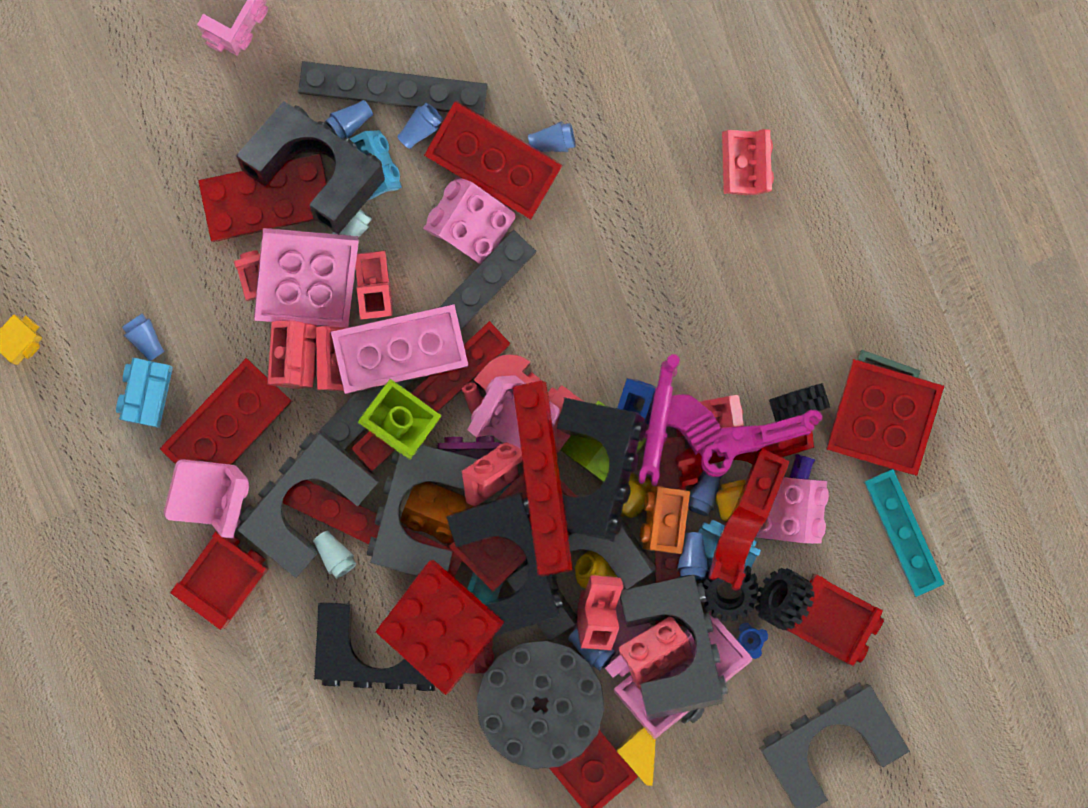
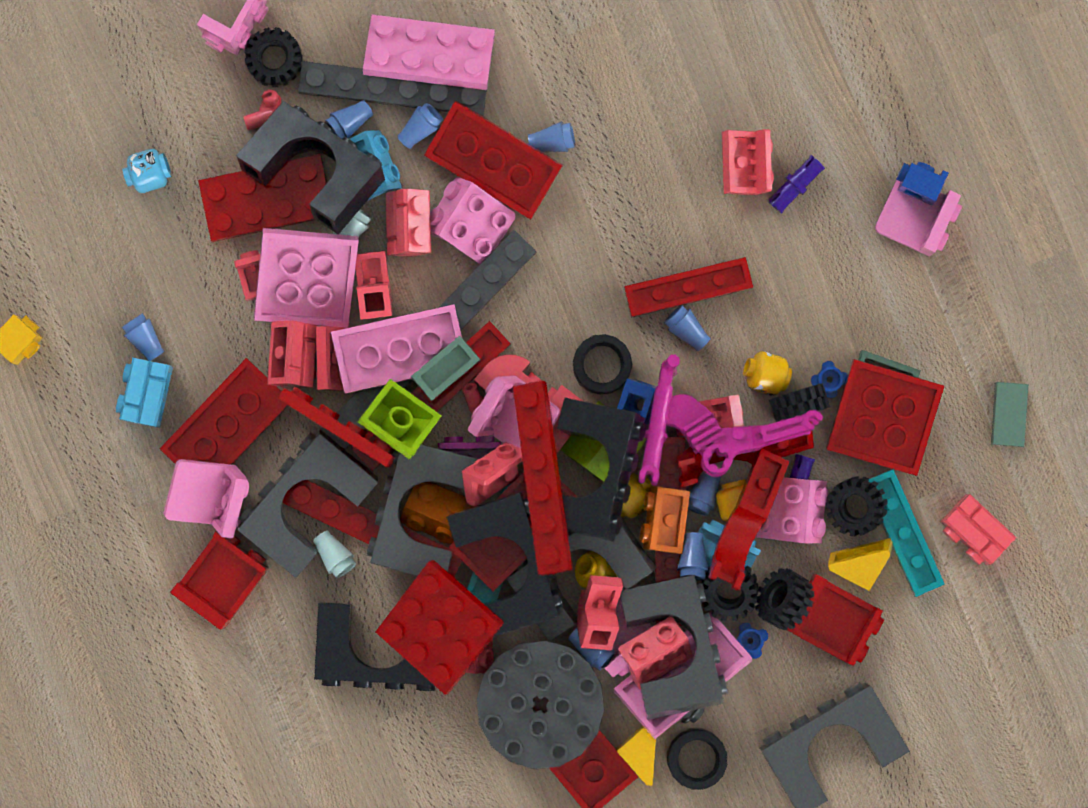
(147, 170): none -> medium azure head
(260, 44): none -> black tyre
(270, 103): none -> coral arm
(328, 419): none -> red plate
(408, 222): none -> coral brick
(428, 52): none -> bright pink plate
(445, 368): none -> sand green tile
(596, 341): none -> black tyre
(686, 327): none -> medium blue cone
(688, 287): none -> red plate
(706, 781): none -> black tyre
(767, 373): none -> yellow head
(796, 184): none -> dark purple pin
(829, 370): none -> blue plate
(844, 519): none -> black tyre
(861, 563): none -> yellow slope
(916, 222): none -> bright pink bracket
(921, 182): none -> blue brick
(977, 530): none -> coral brick
(1009, 414): none -> sand green tile

